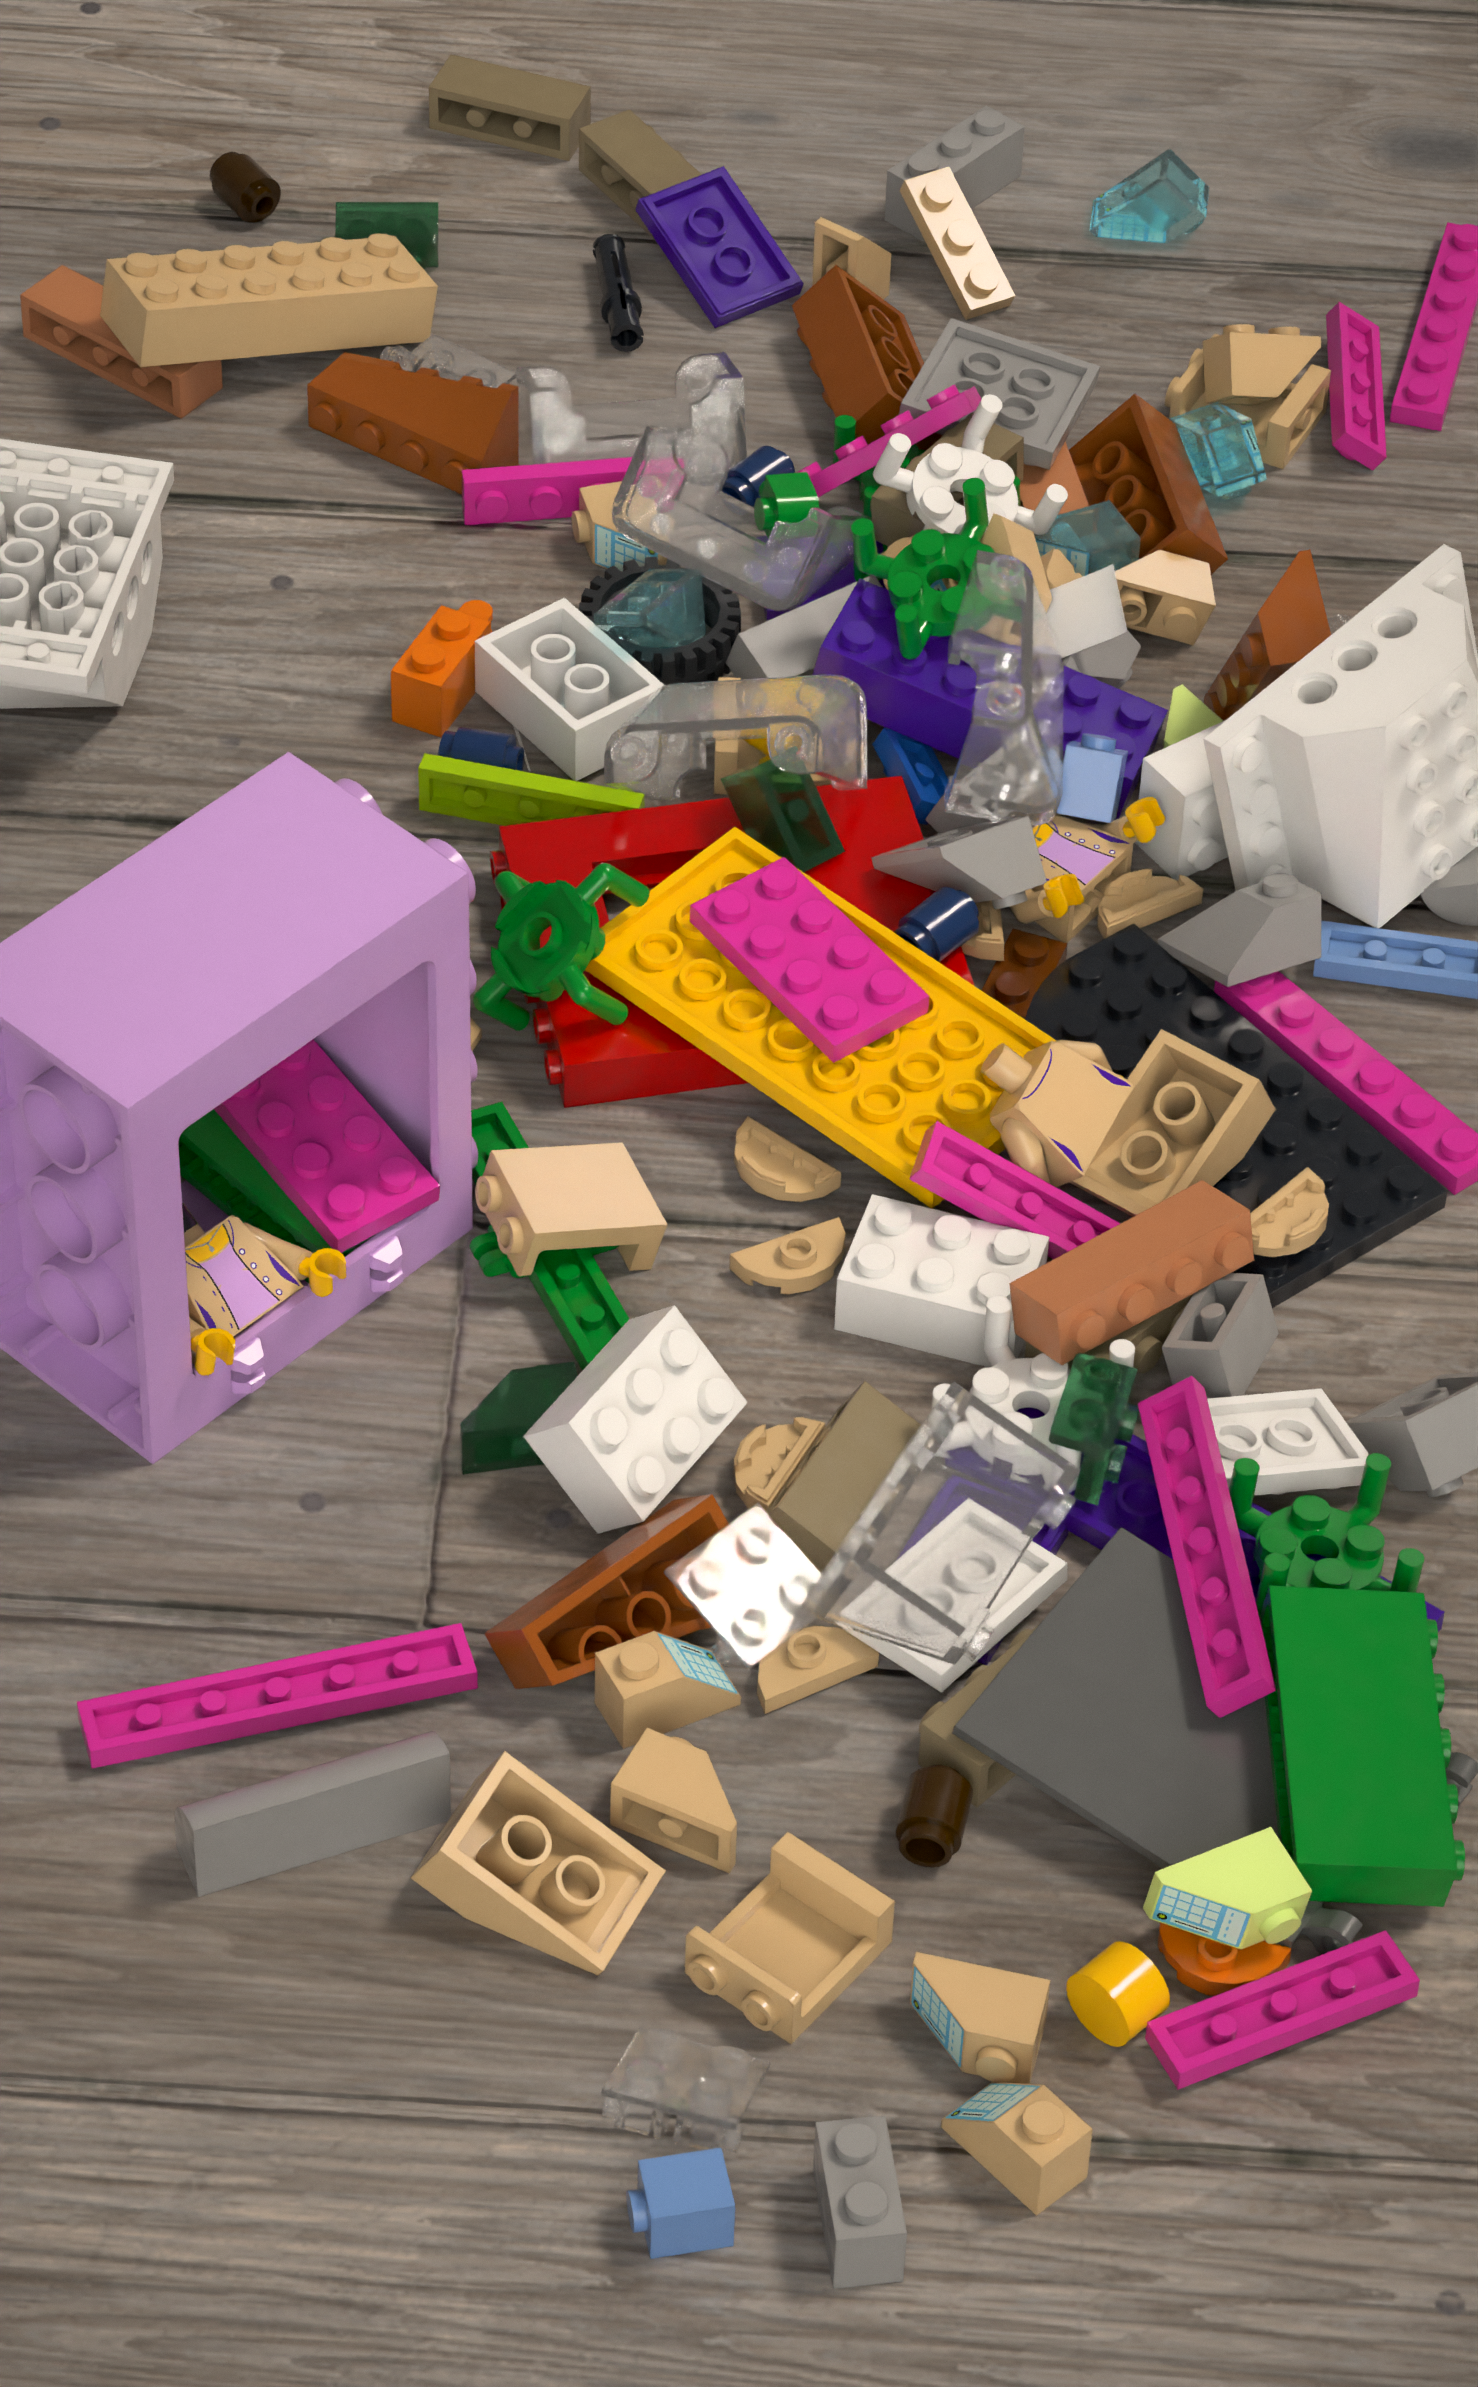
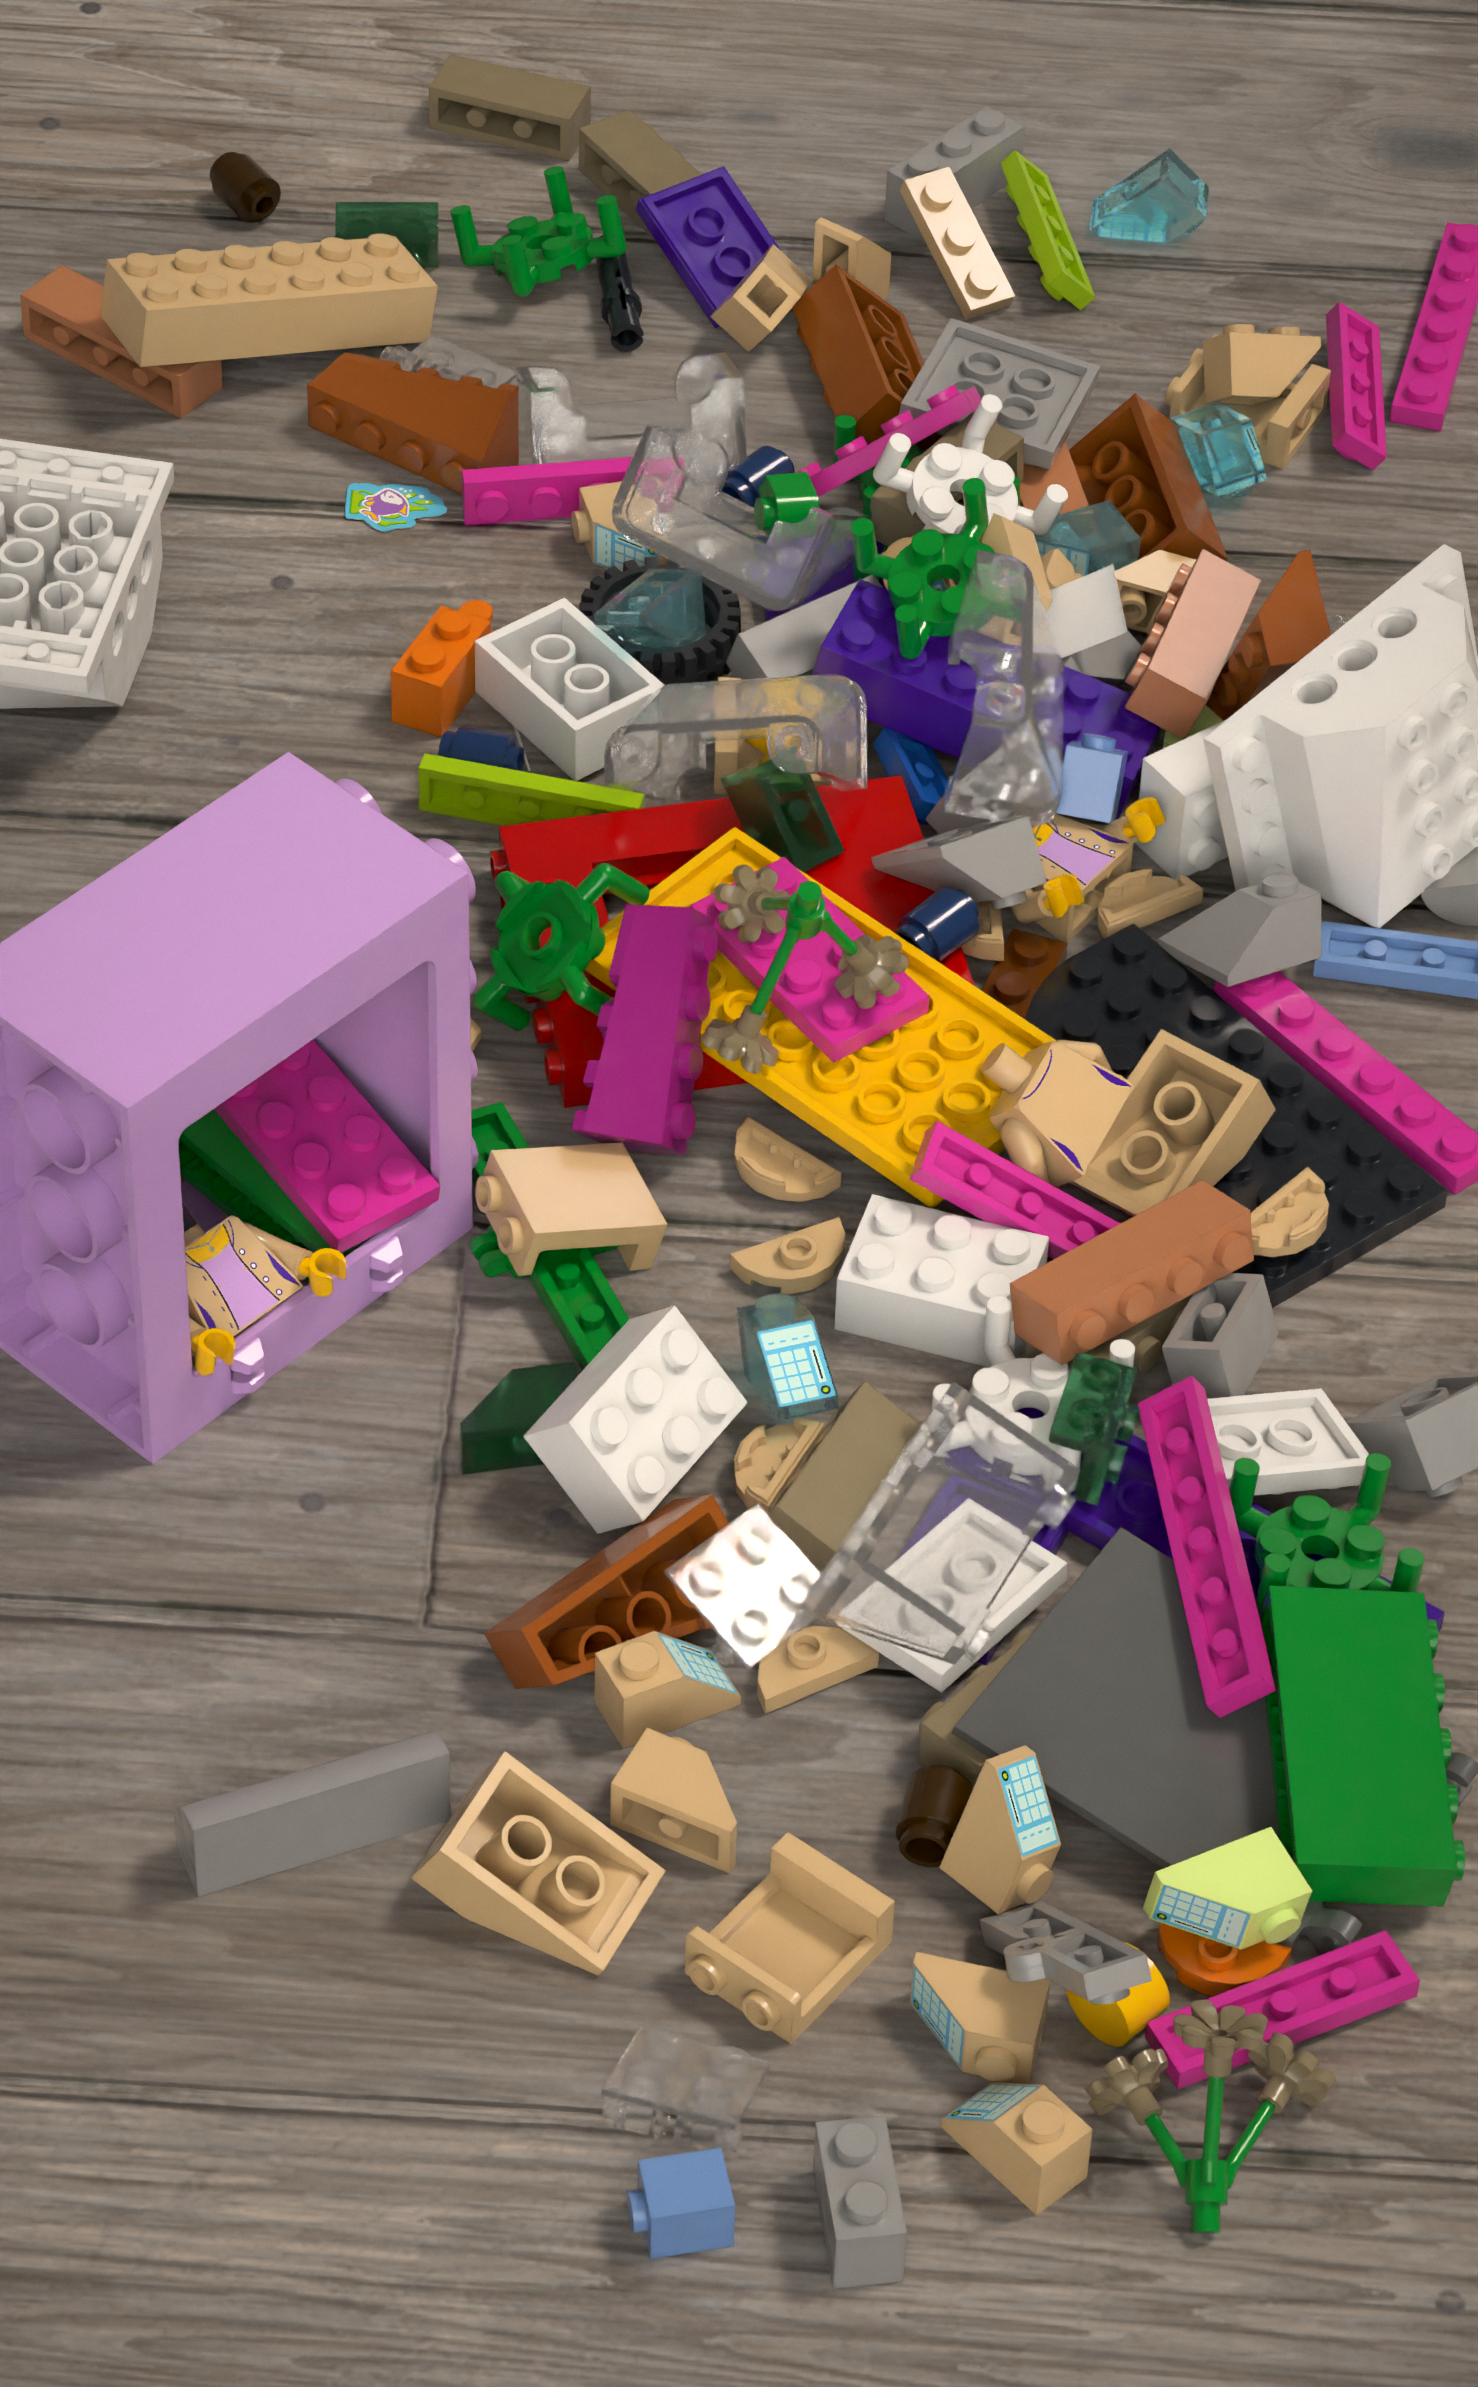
(276, 1695): dark pink plate -> none
(391, 505): none -> sticker
(538, 250): none -> green plate
(651, 1032): none -> magenta wedge
(754, 905): none -> dark tan plant
(761, 298): none -> tan slope
(785, 1357): none -> slope
(1005, 1834): none -> tan slope
(1048, 231): none -> lime plate
(1055, 1946): none -> light grey hinge
(1189, 642): none -> brick
(1220, 2036): none -> dark tan plant

